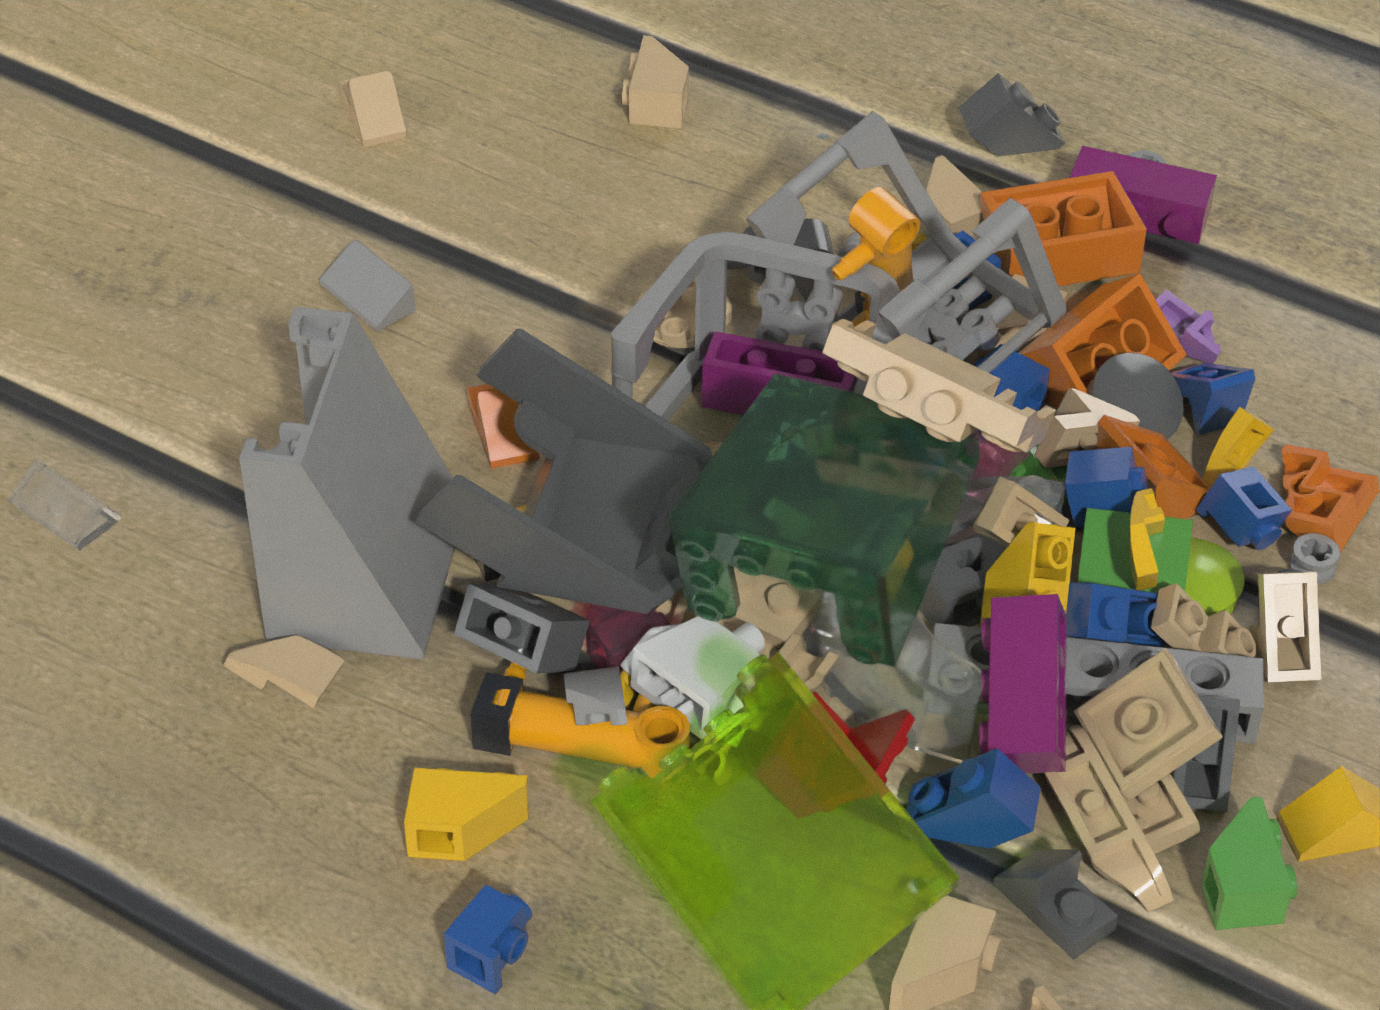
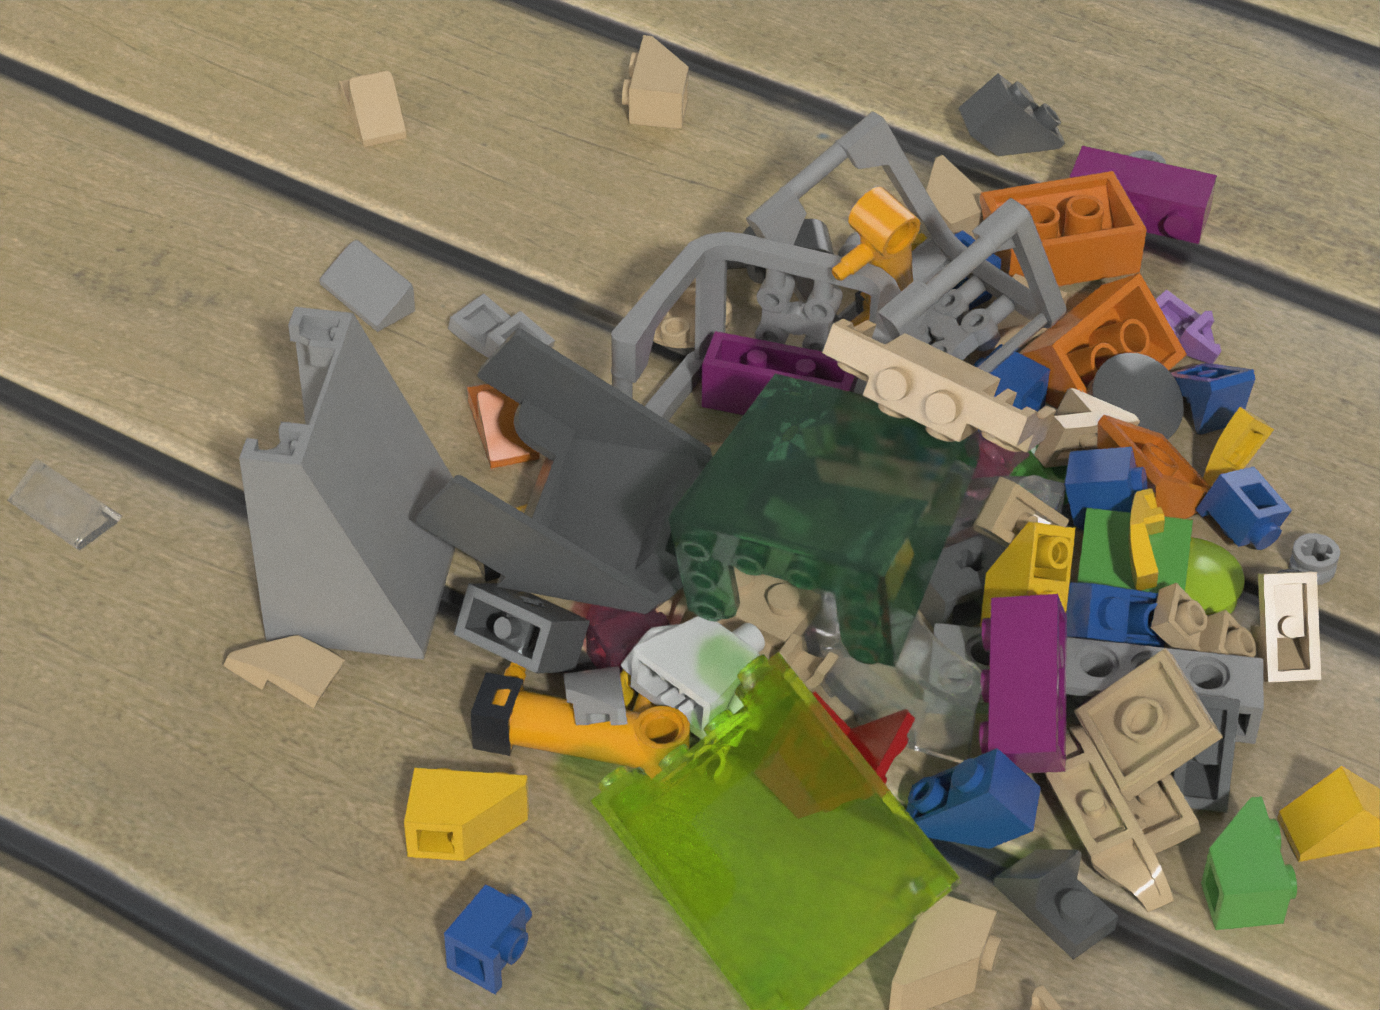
(487, 326): none -> light grey slope
(1324, 497): orange slope -> none

